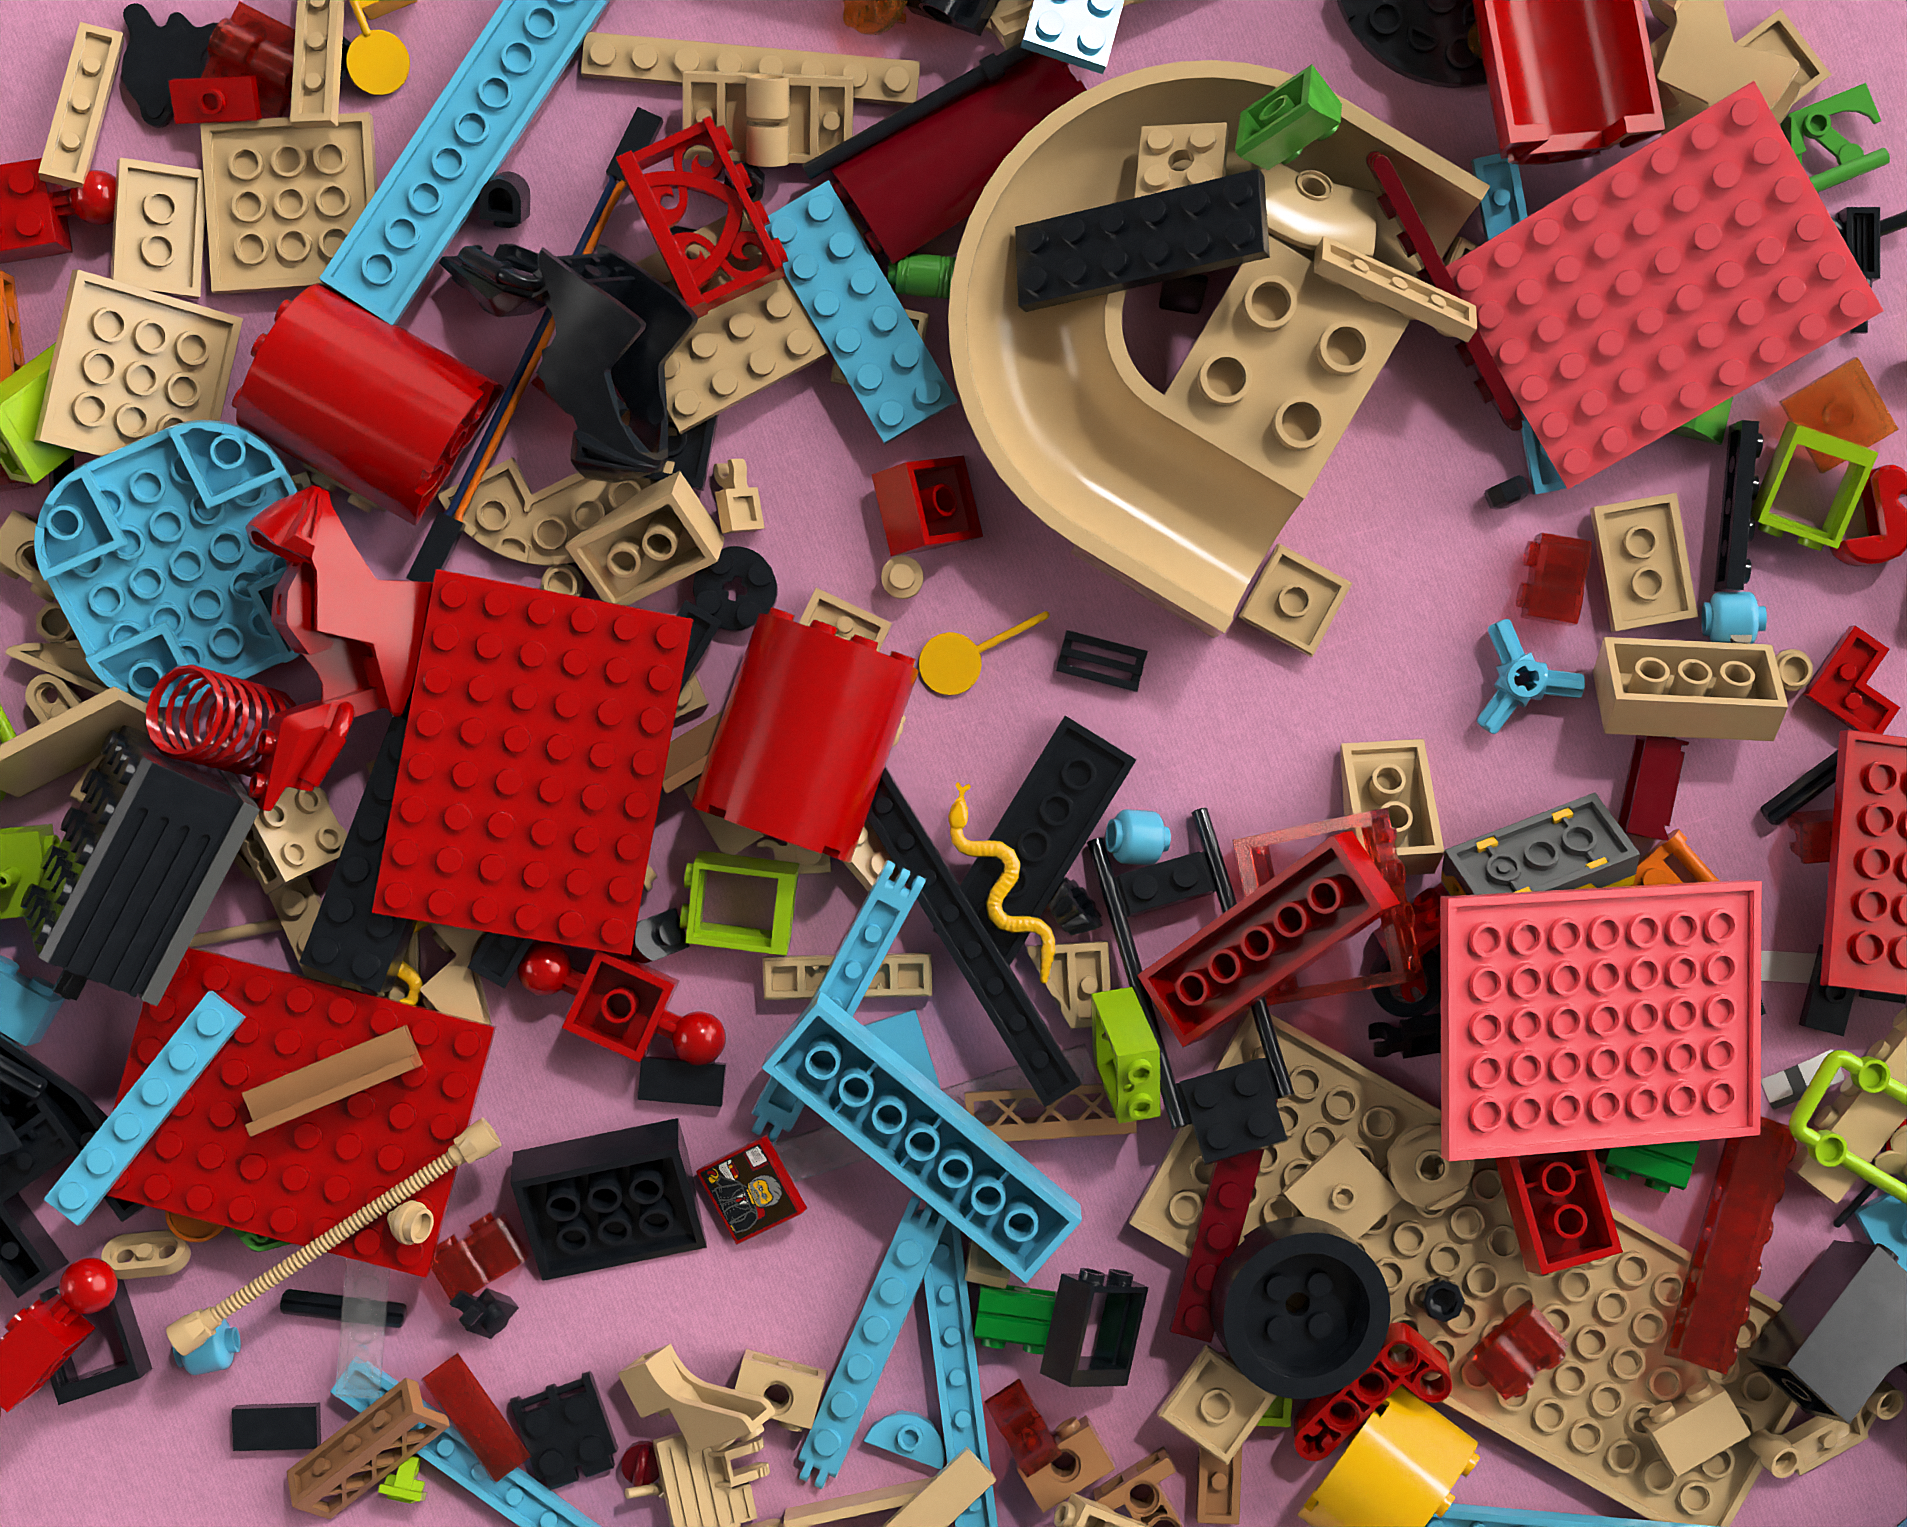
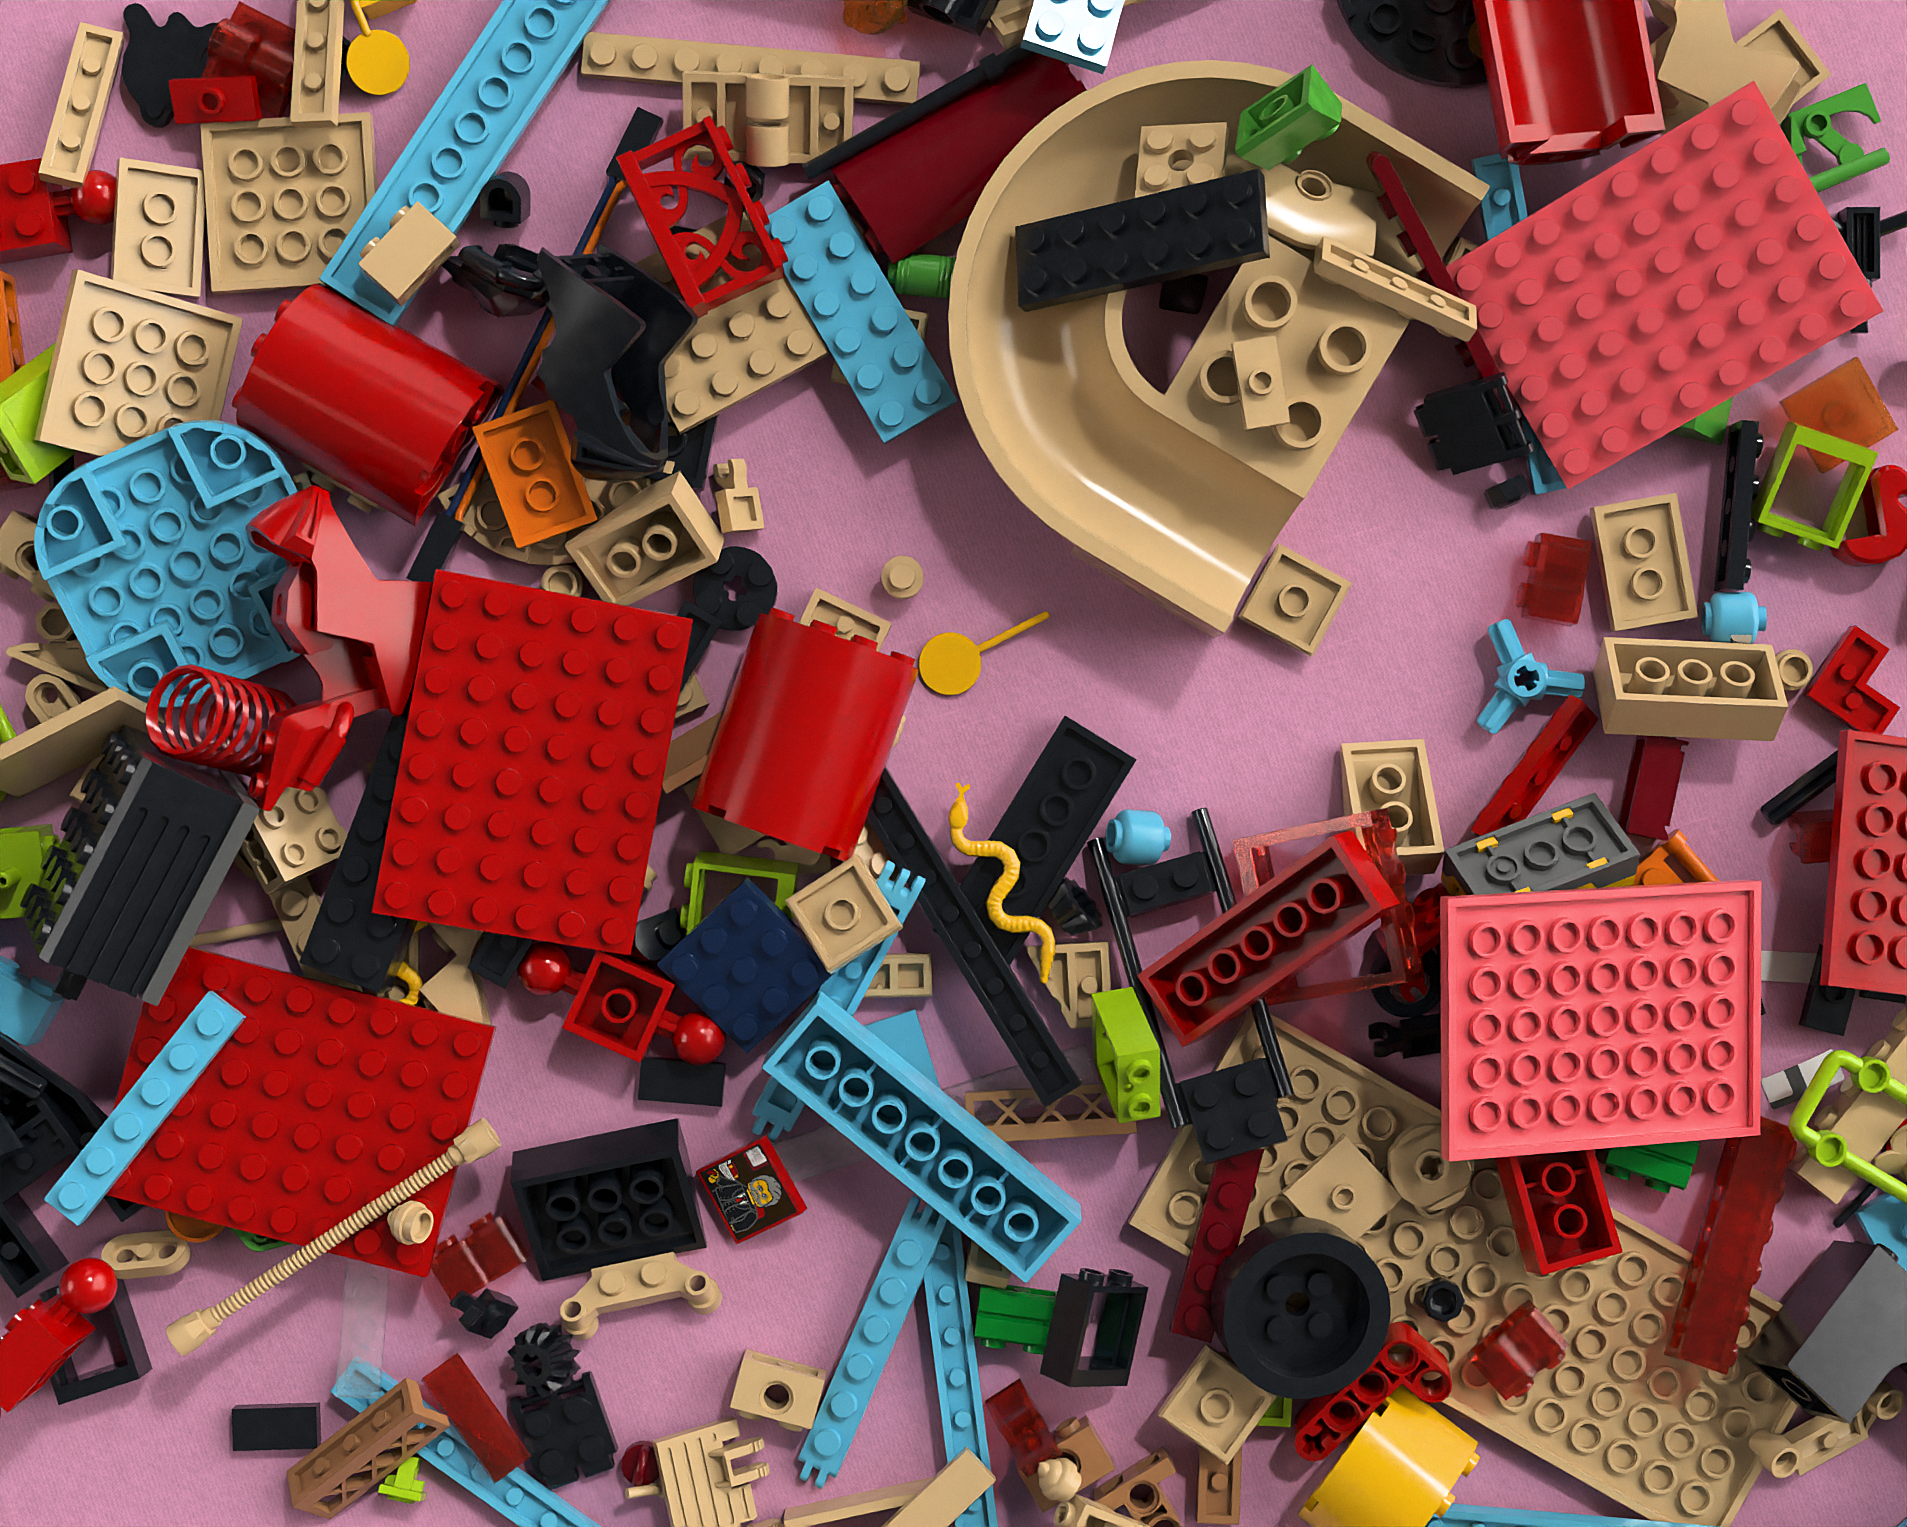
(214, 1354): medium azure head -> none
(330, 1307): black axle -> none
(331, 1079): medium nougat fence -> none
(408, 252): none -> tan brick
(534, 474): none -> orange plate
(544, 1359): none -> black gear
(634, 1285): none -> tan plate
(704, 1411): tan arch -> none
(746, 965): none -> dark blue plate
(844, 914): none -> tan plate
(908, 1436): medium azure plate -> none
(926, 505): red slope -> none
(1058, 1479): none -> tan plate
(1136, 669): black tile -> none
(1260, 383): none -> tan plate
(1472, 425): none -> black plate
(1538, 767): none -> red plate
(1695, 1426): tan piece -> none

